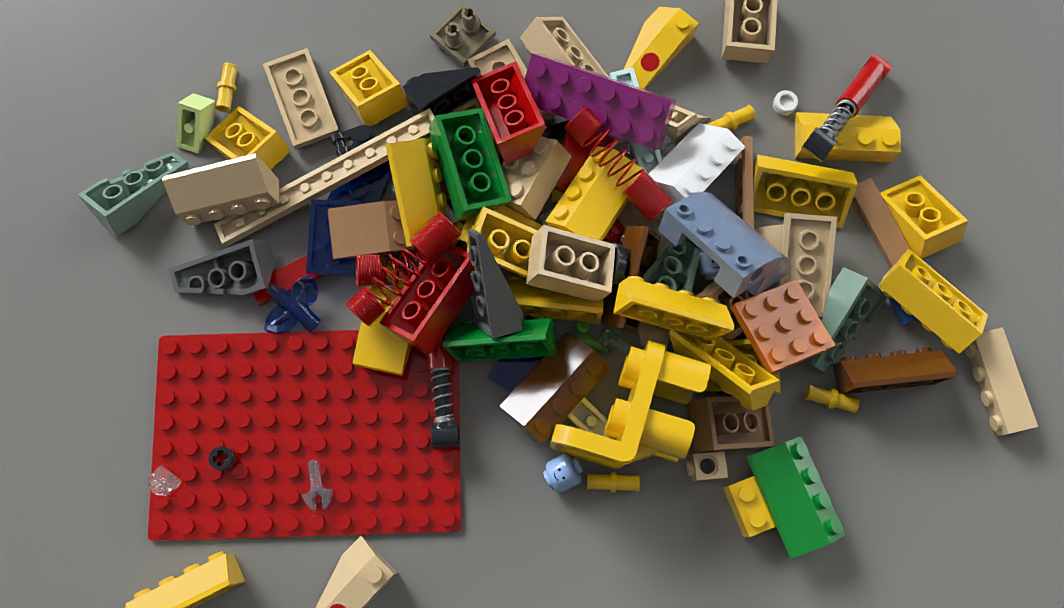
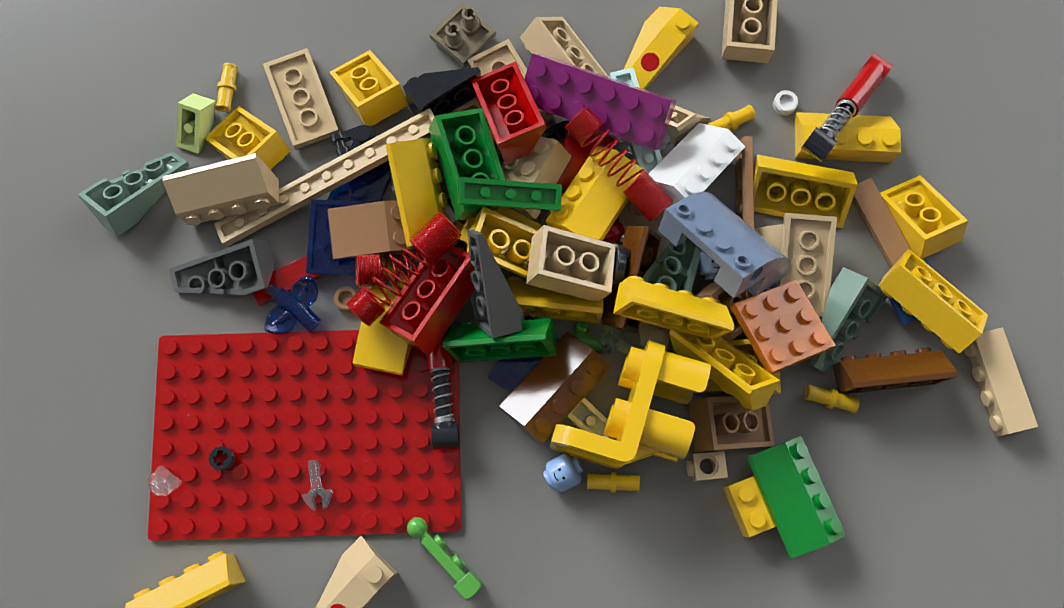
(342, 297): none -> medium nougat tile
(467, 583): none -> bright green plate
(509, 194): none -> green plate

